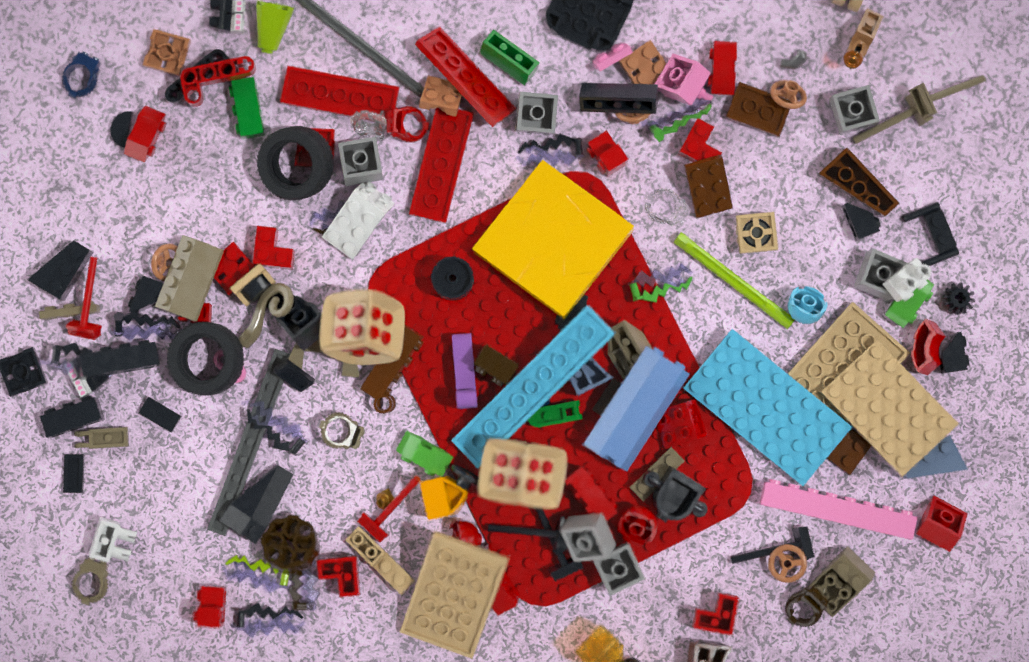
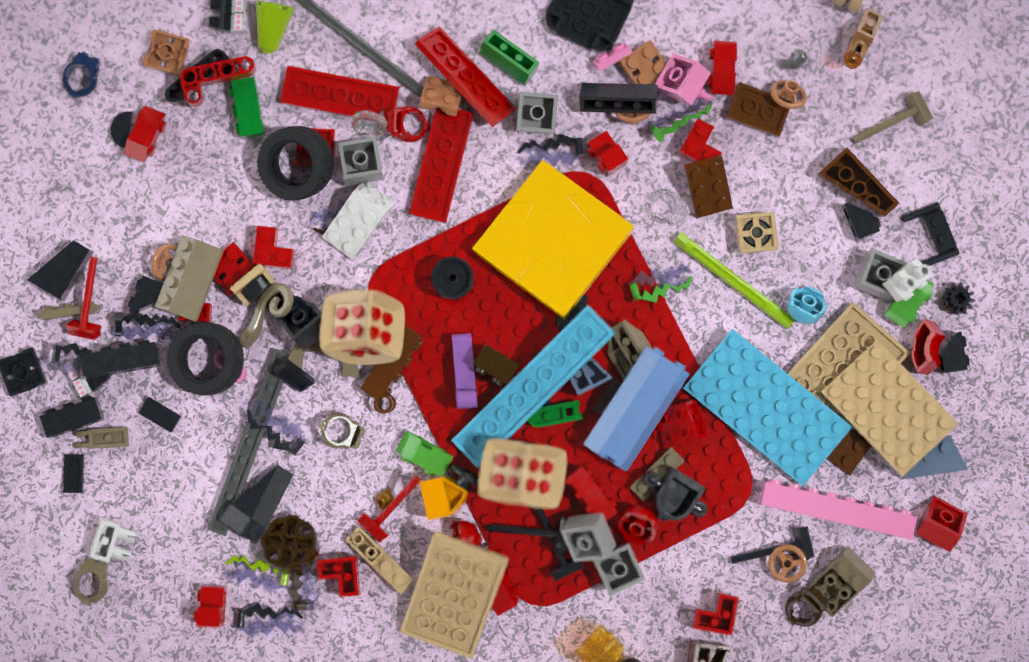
(854, 110): light grey brick -> none
(924, 101): dark tan piece -> none

